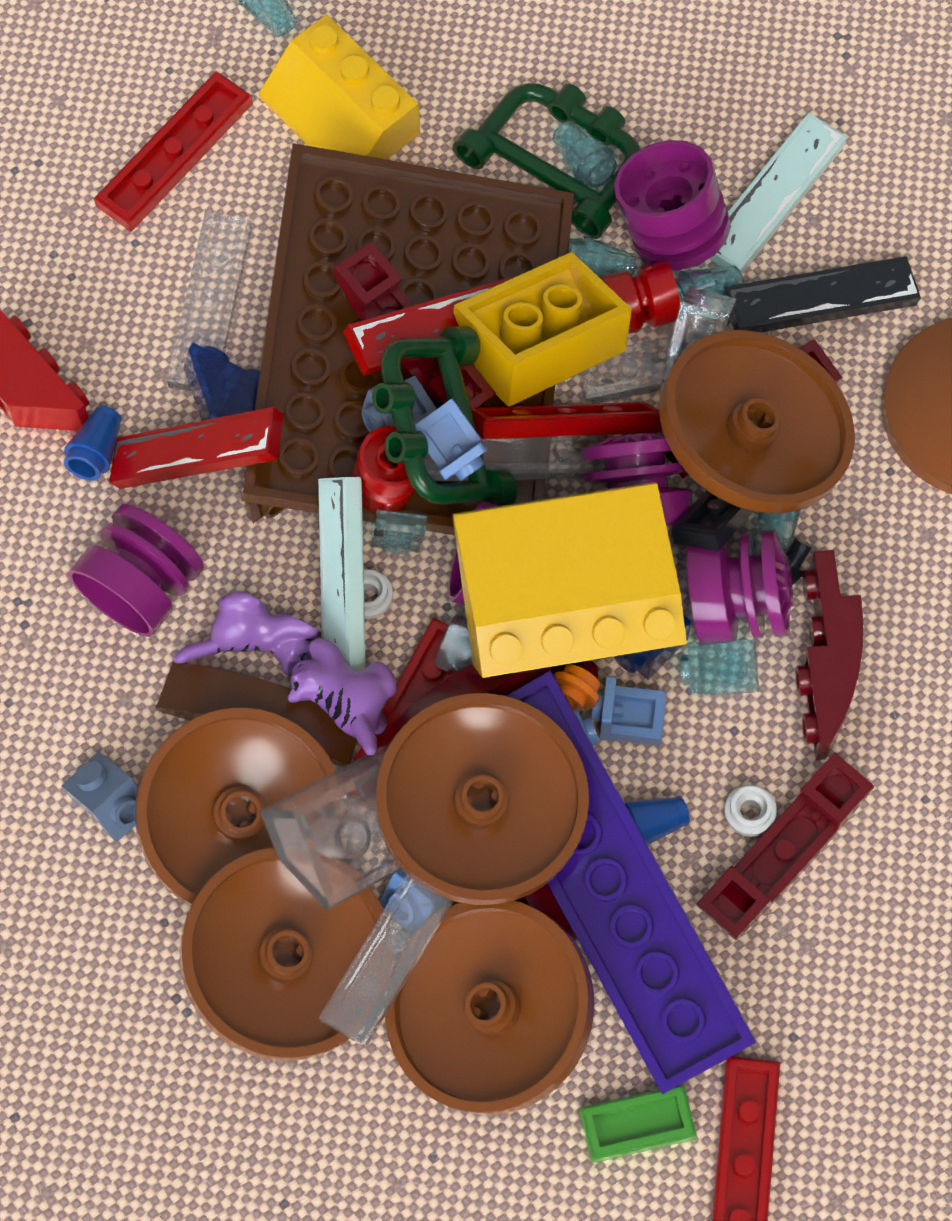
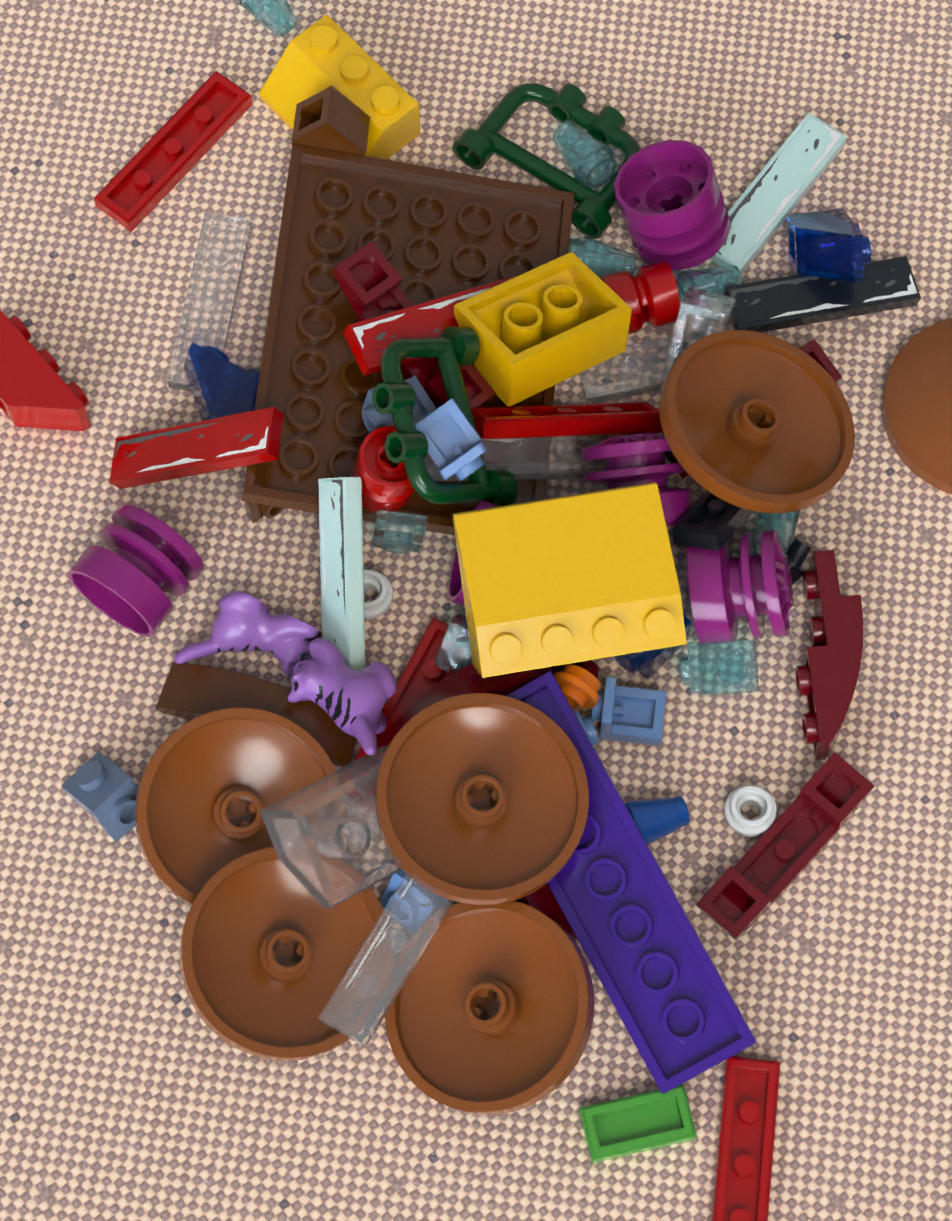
(93, 444): blue cone -> none
(331, 123): none -> reddish brown slope
(827, 245): none -> clear blue slope

